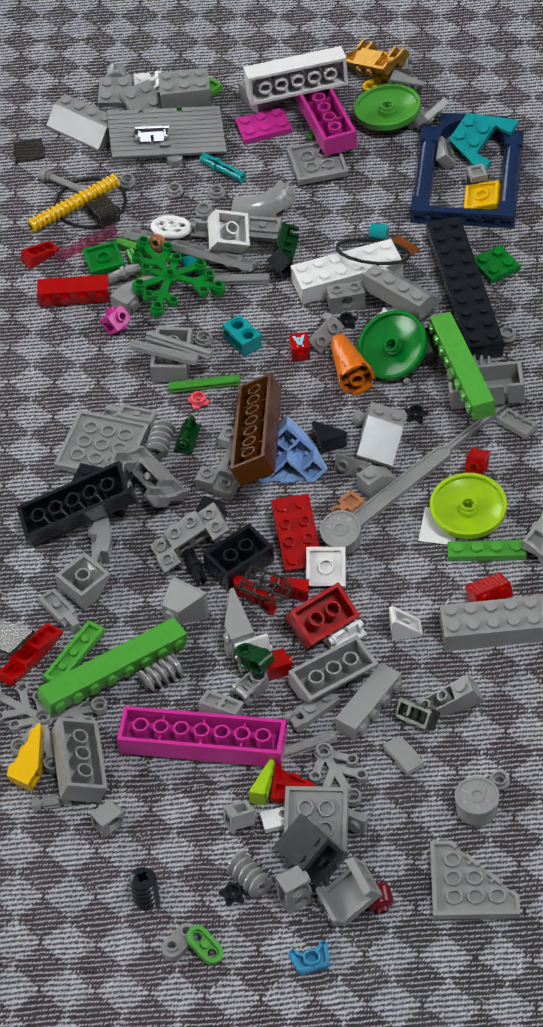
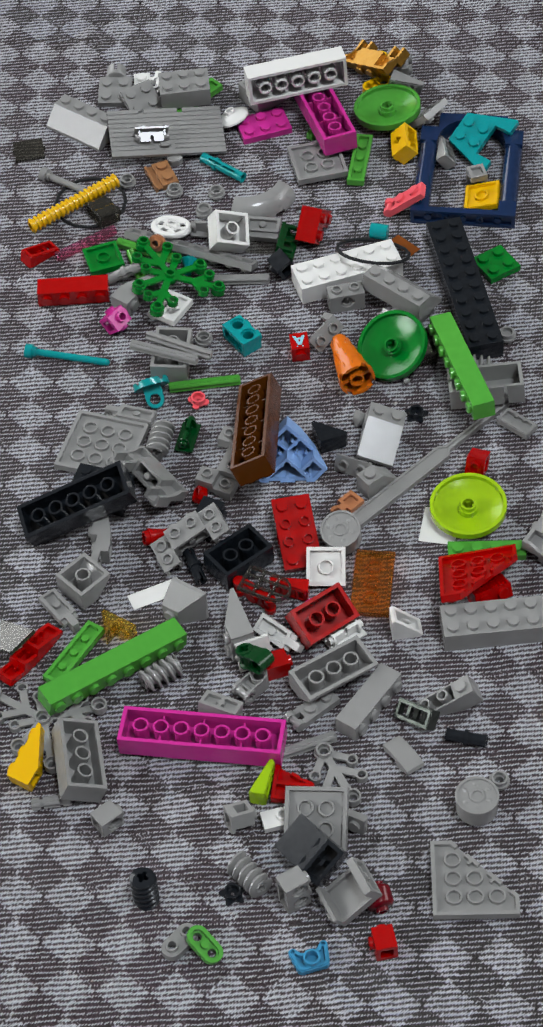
(32, 351): none -> teal piece
(116, 625): none -> clear yellow slope
(149, 595): none -> white sticker
(150, 387): none -> teal tile
(151, 535): none -> red cone
(160, 175): none -> medium nougat plate
(173, 315): none -> white plate
(198, 494): none -> red tile
(233, 116): none -> white dish
(277, 633): none -> white hinge
(311, 224): none -> red brick
(347, 320): black plate -> none
(360, 160): none -> bright green plate
(373, 582): none -> clear orange tile
(383, 942): none -> red brick
(404, 143): none -> yellow brick
(404, 200): none -> coral plate
(466, 737): none -> black pin
(468, 571): none -> red plate

